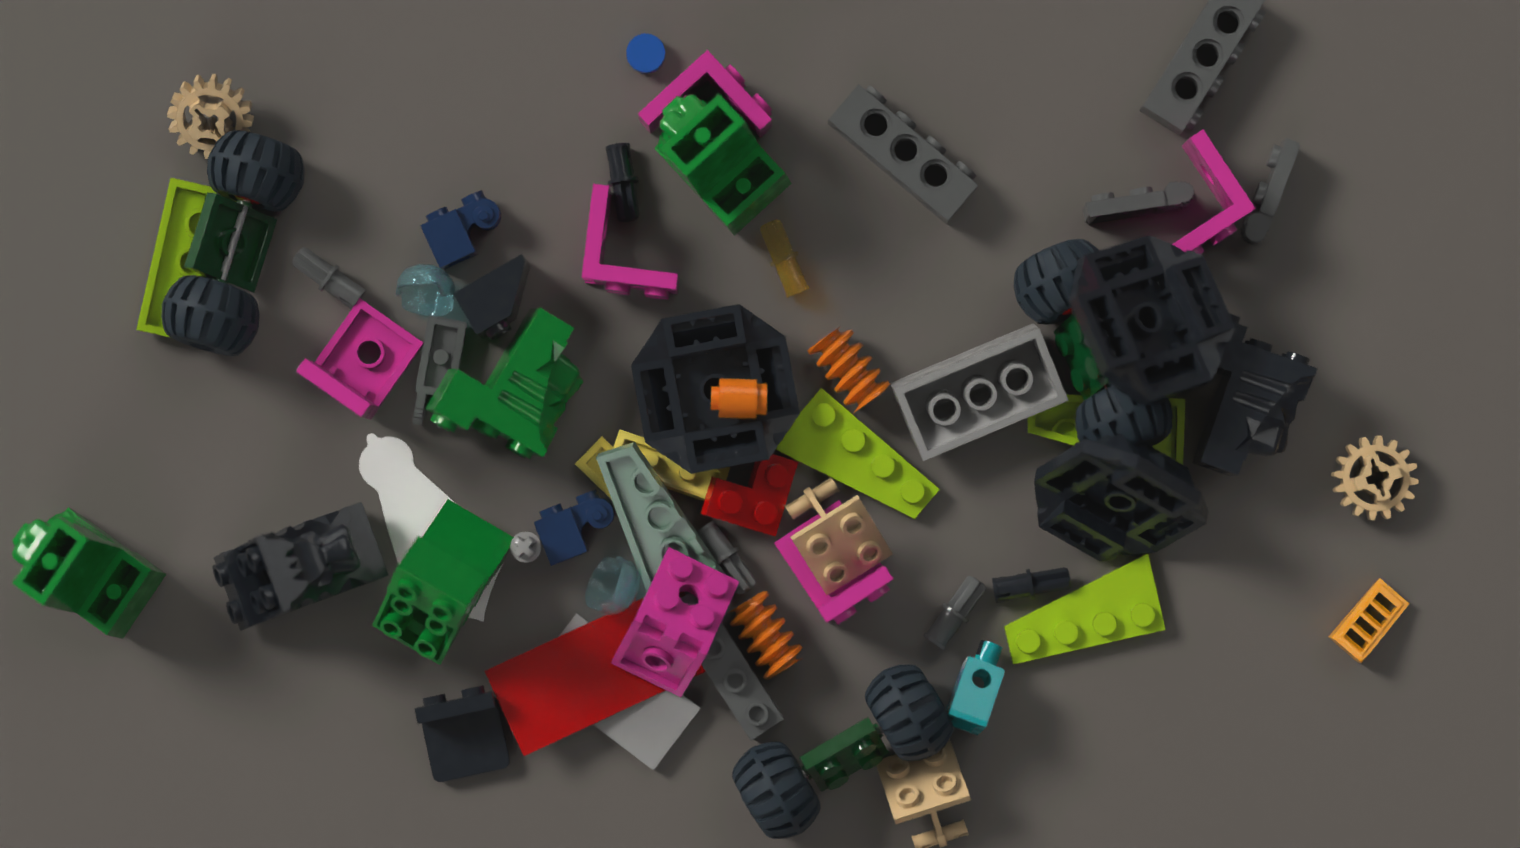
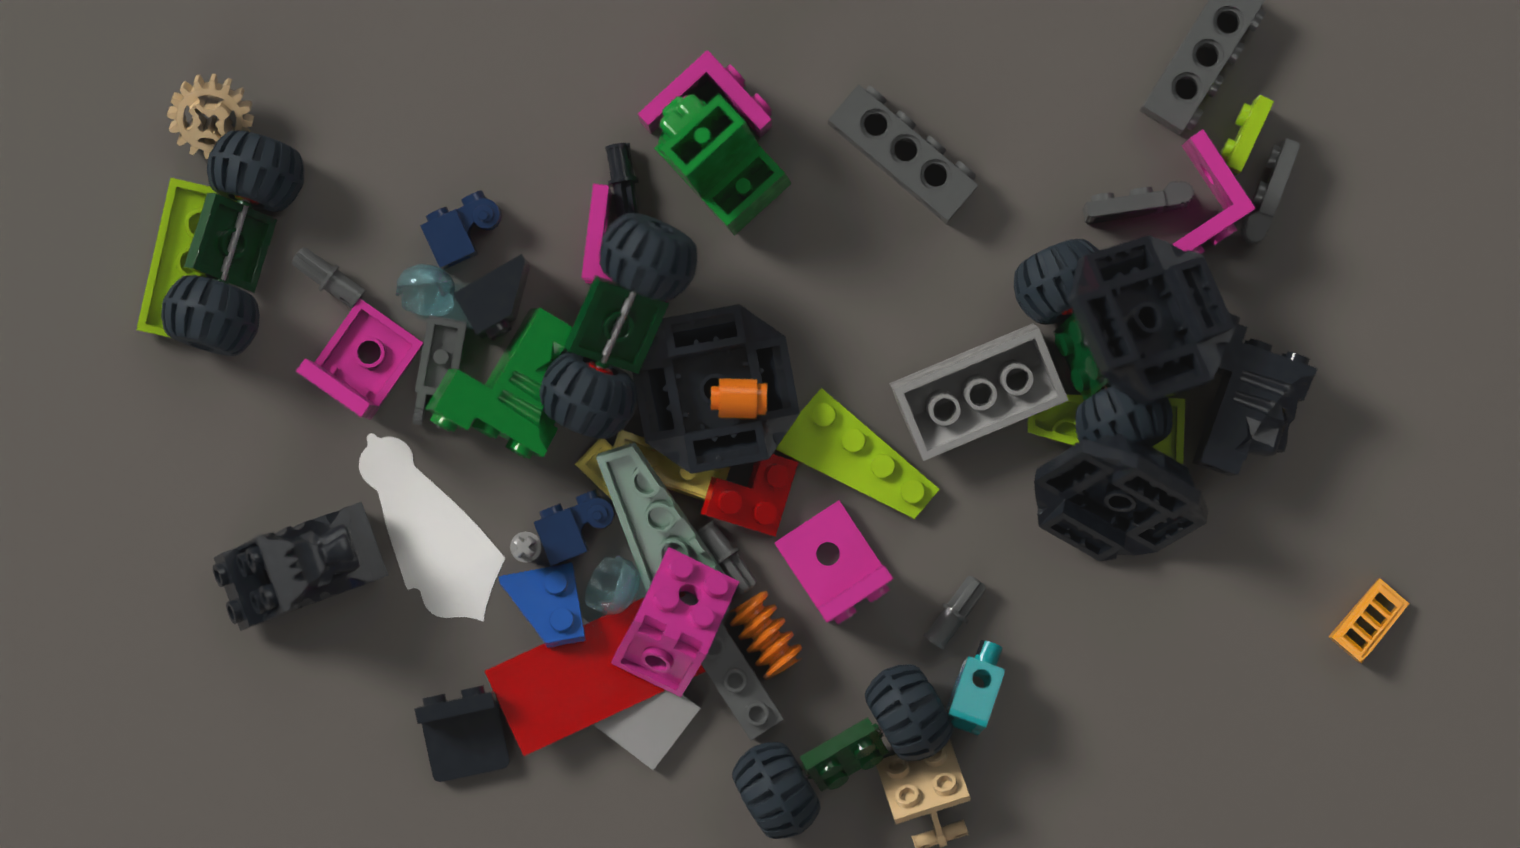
(84, 572): green brick -> none
(441, 581): green brick -> none
(548, 602): none -> blue wing
(617, 325): none -> black plate
(645, 53): blue tile -> none
(783, 258): clear yellow axle -> none
(839, 542): tan plate -> none
(849, 368): orange piece -> none
(1031, 584): black axle -> none
(1098, 613): lime wing -> none
(1251, 121): none -> lime plate
(1380, 495): tan gear -> none

